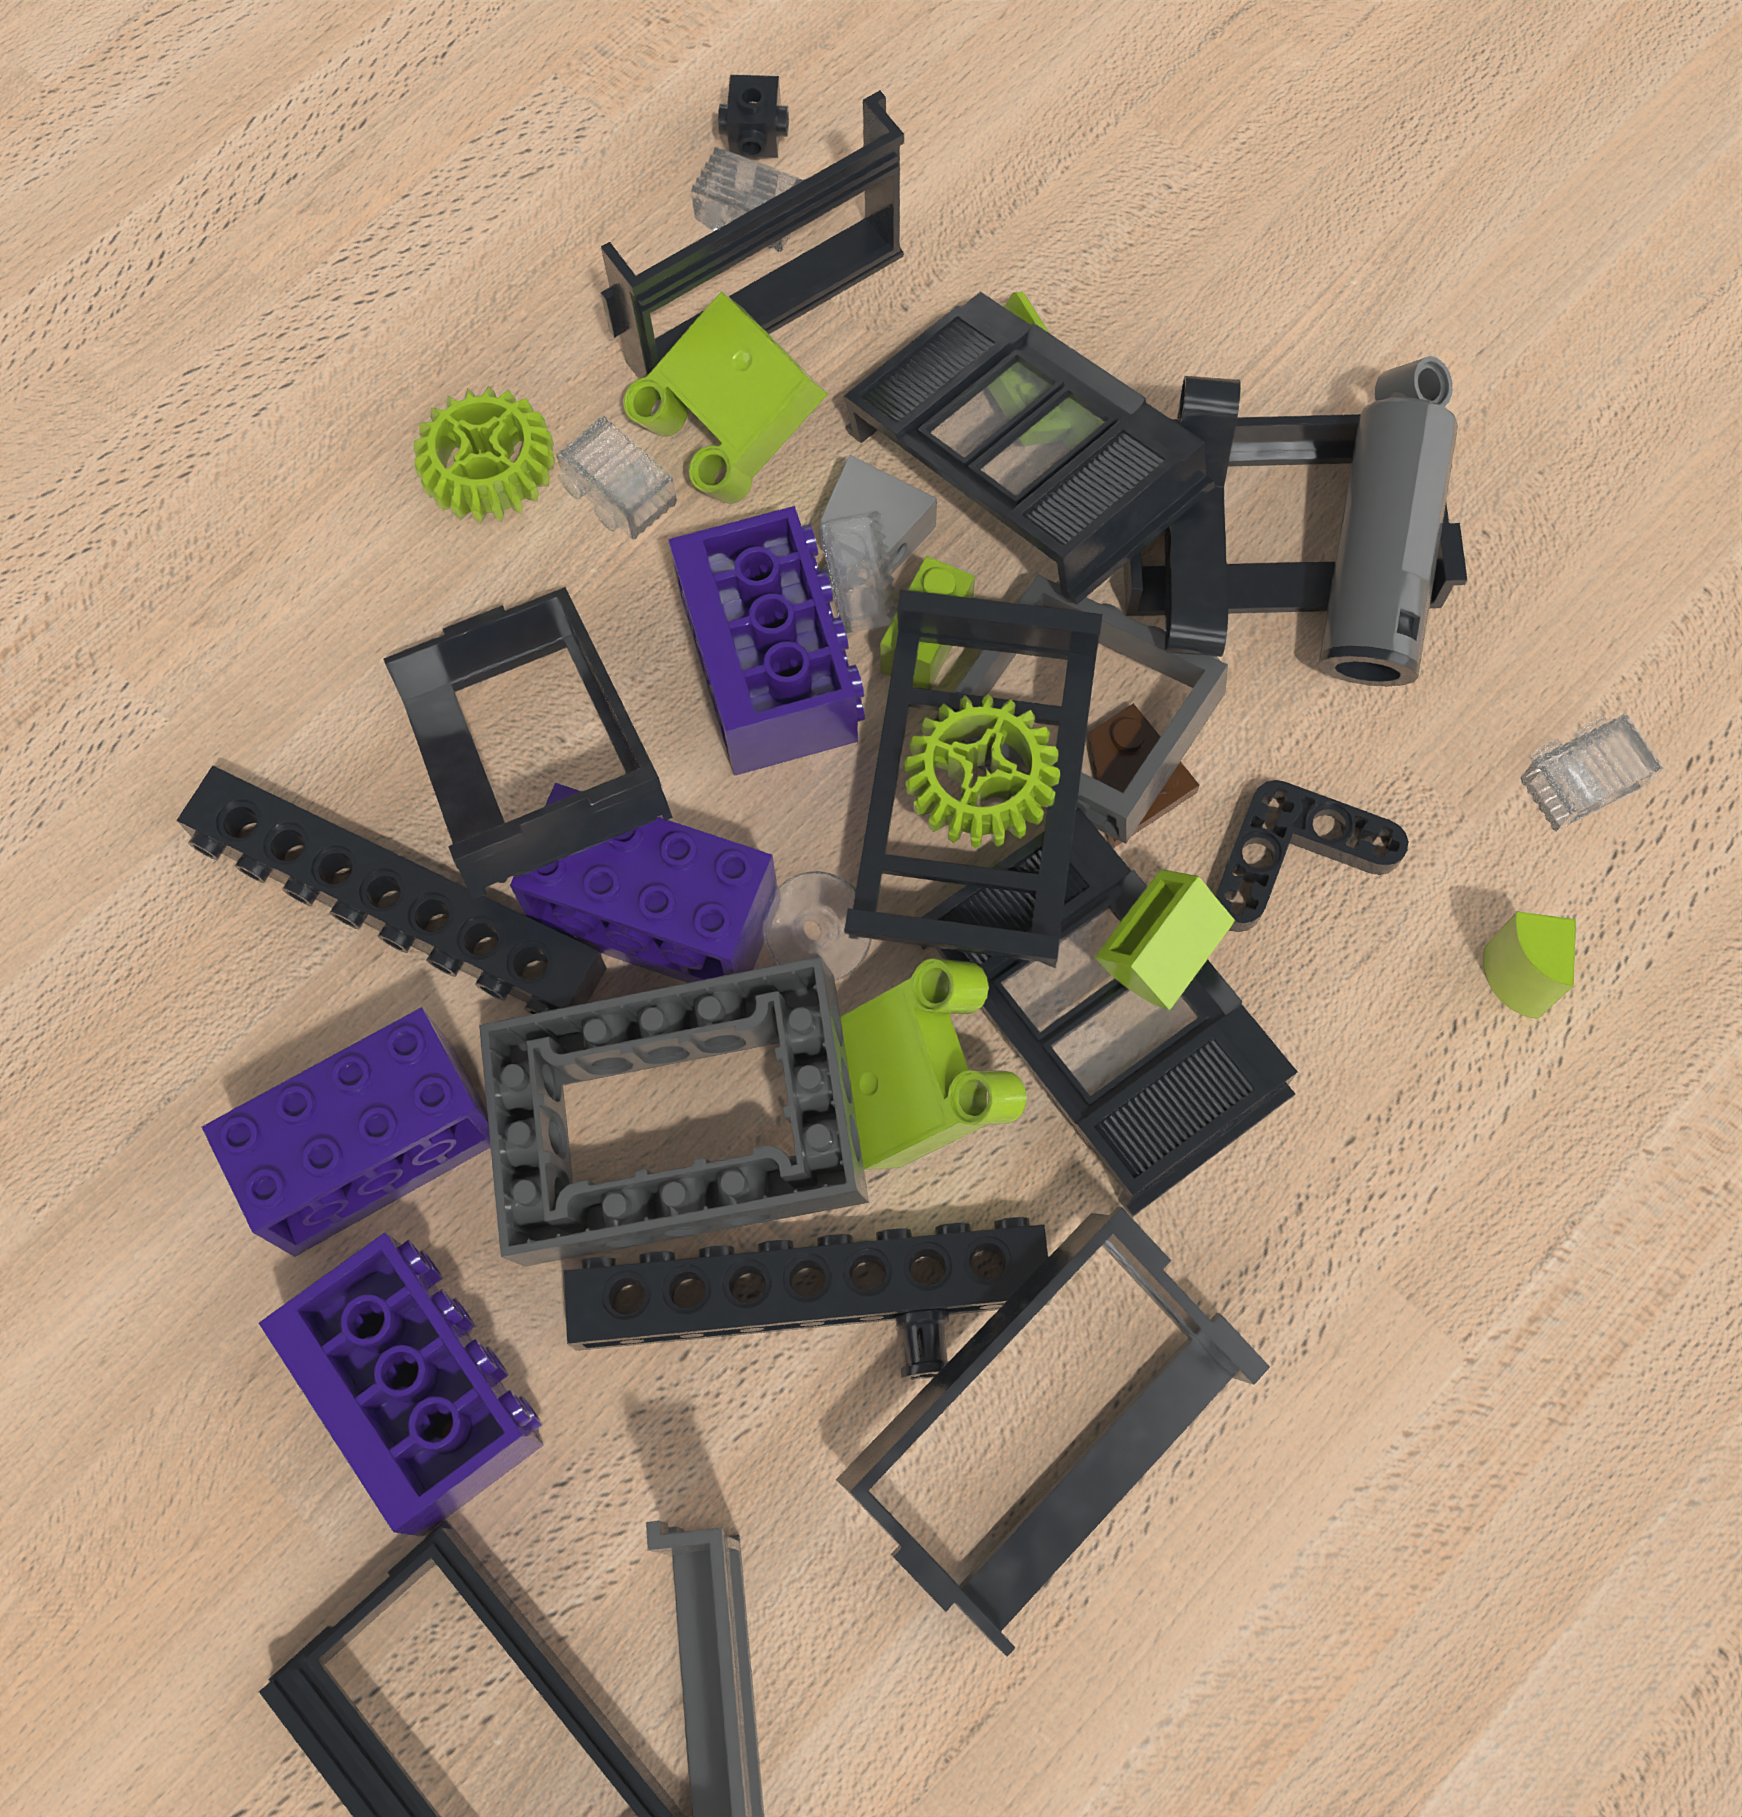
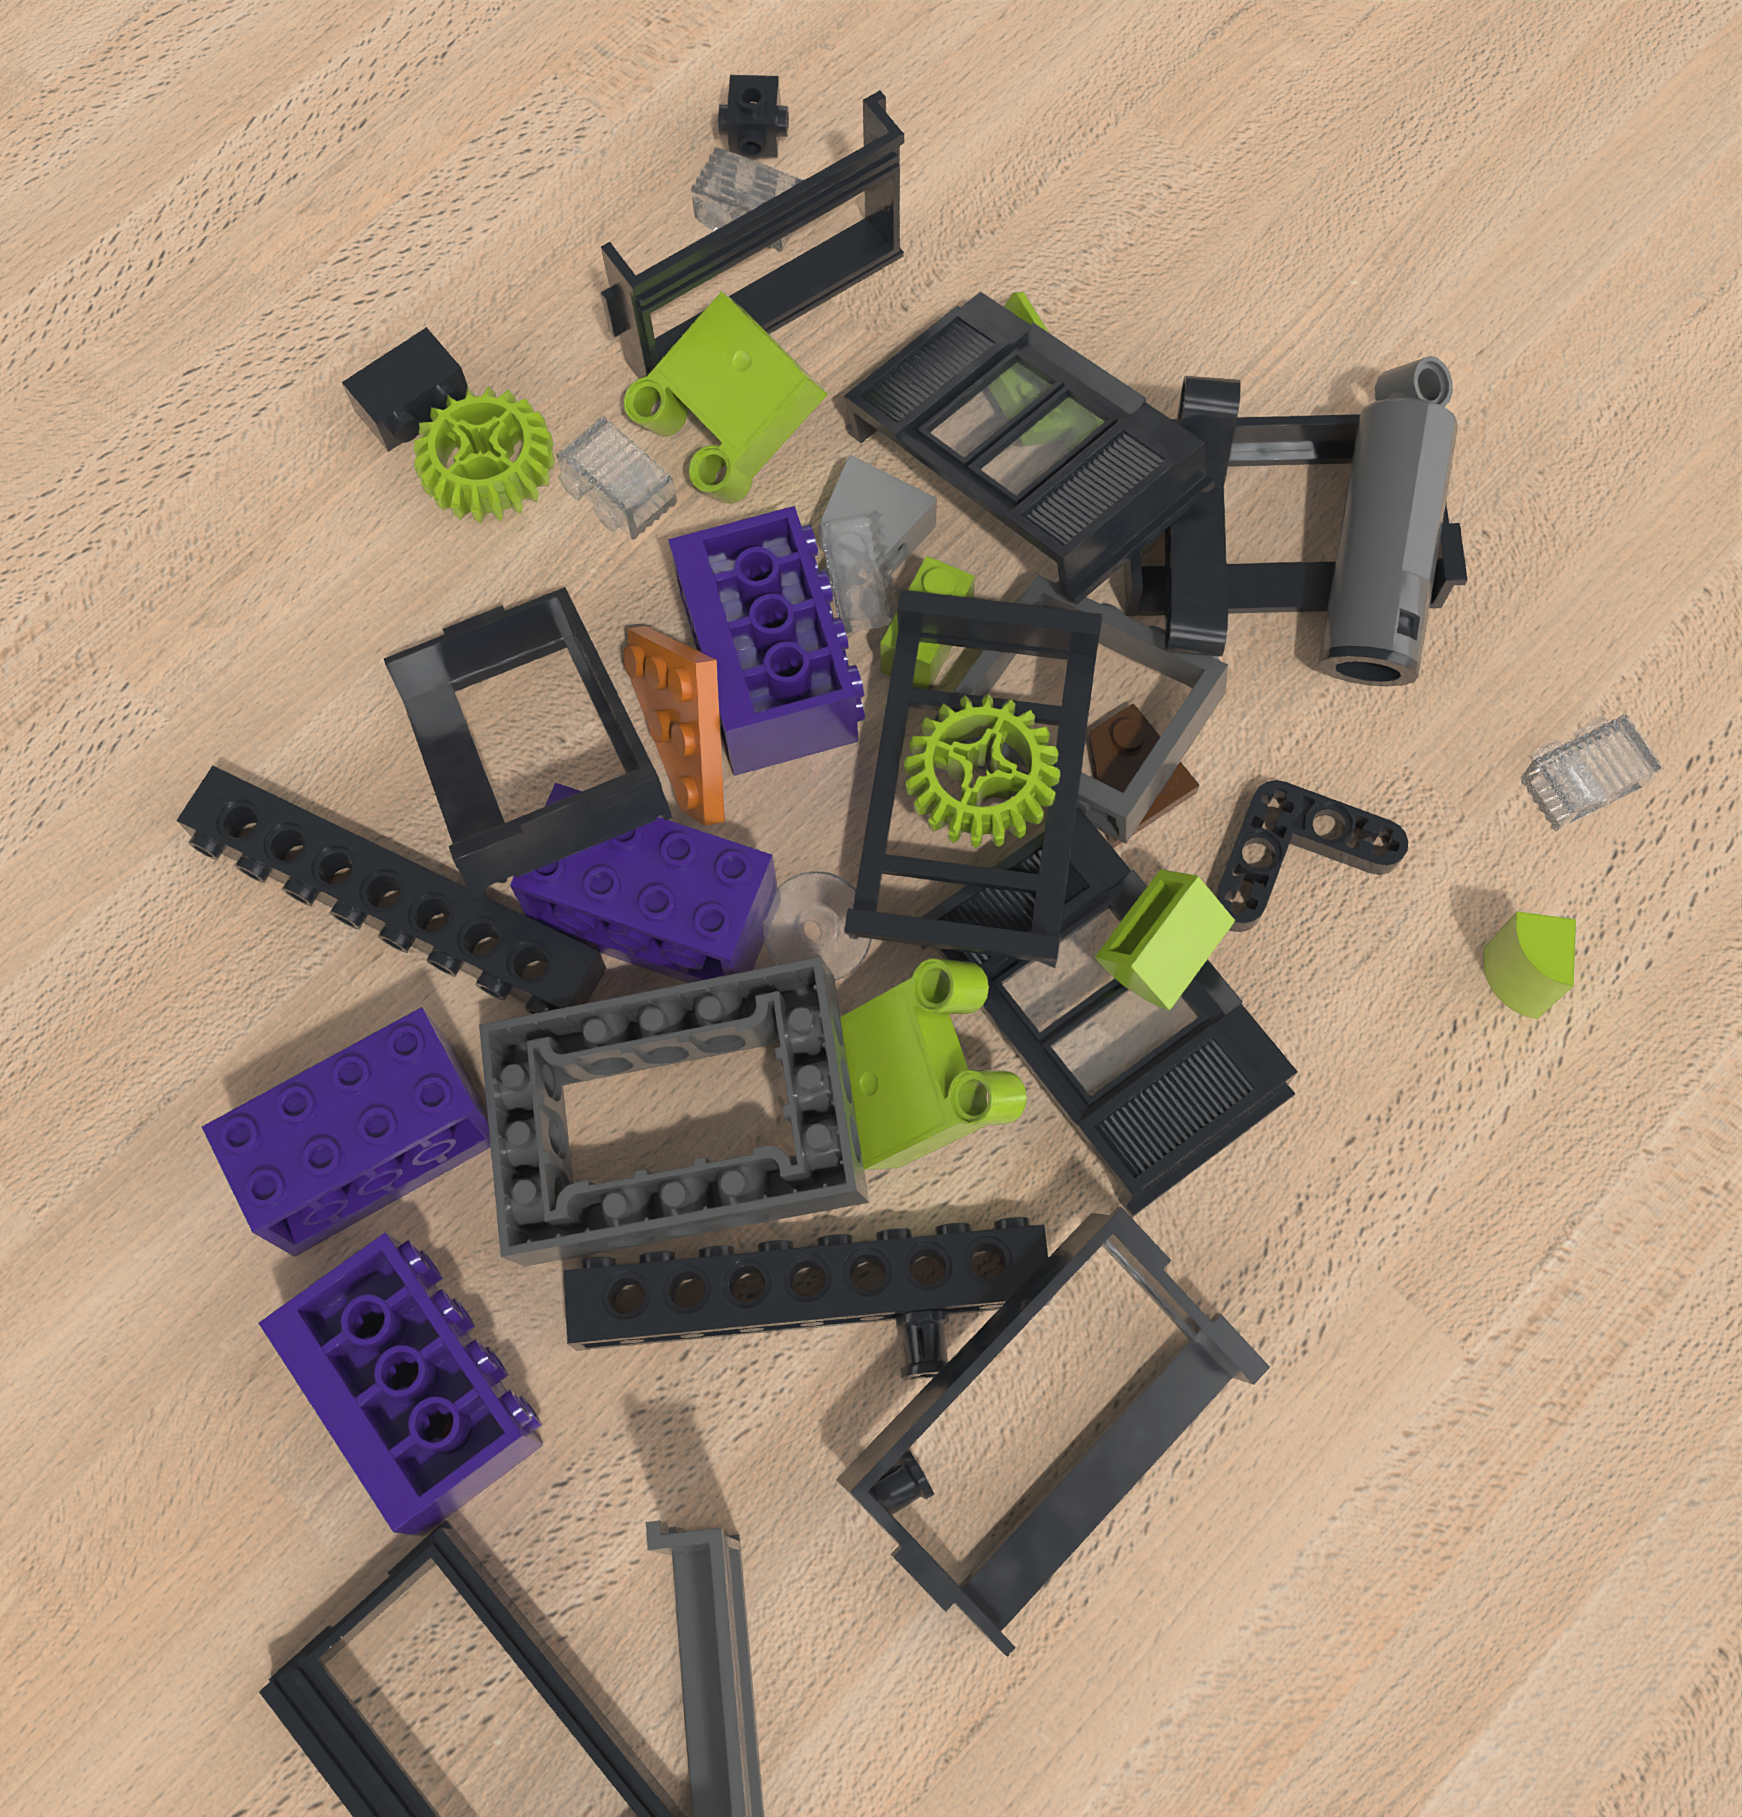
(403, 386): none -> black brick
(682, 711): none -> orange plate
(902, 1484): none -> black bush

